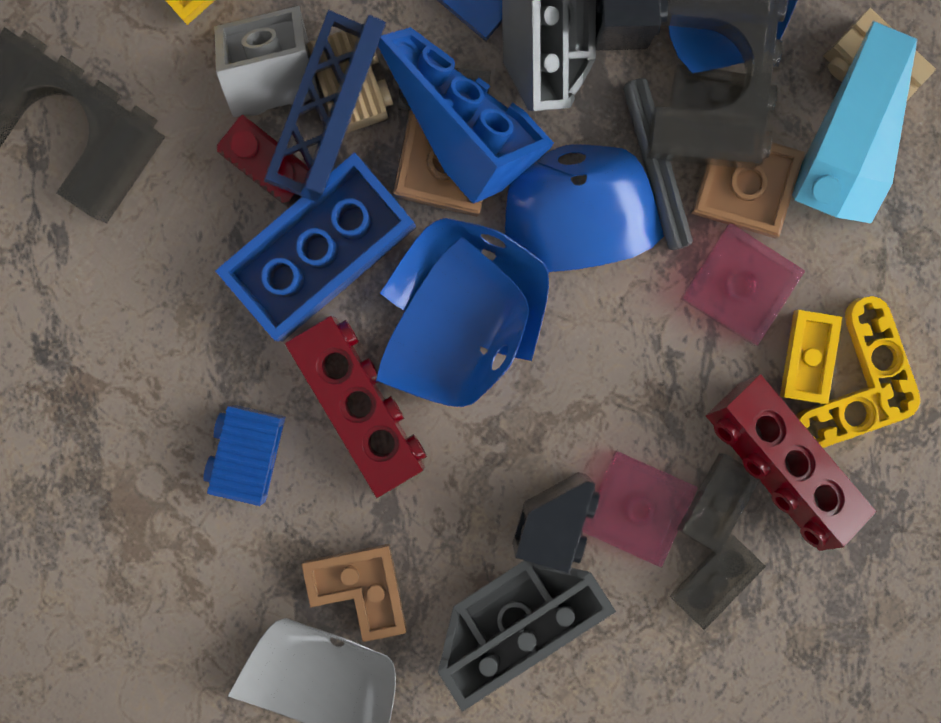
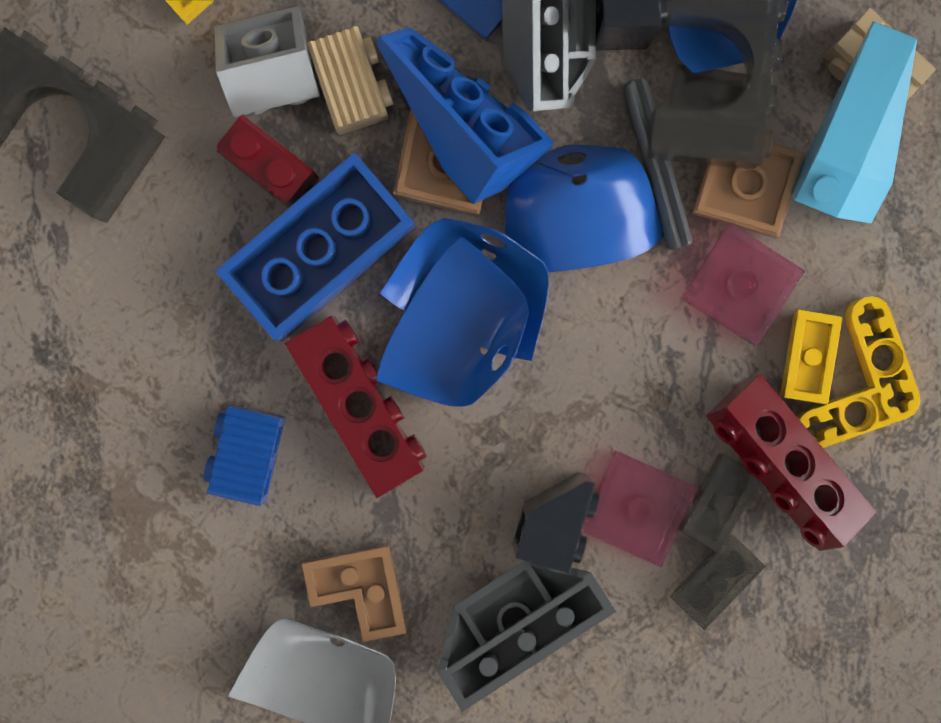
(341, 111): dark blue fence -> none

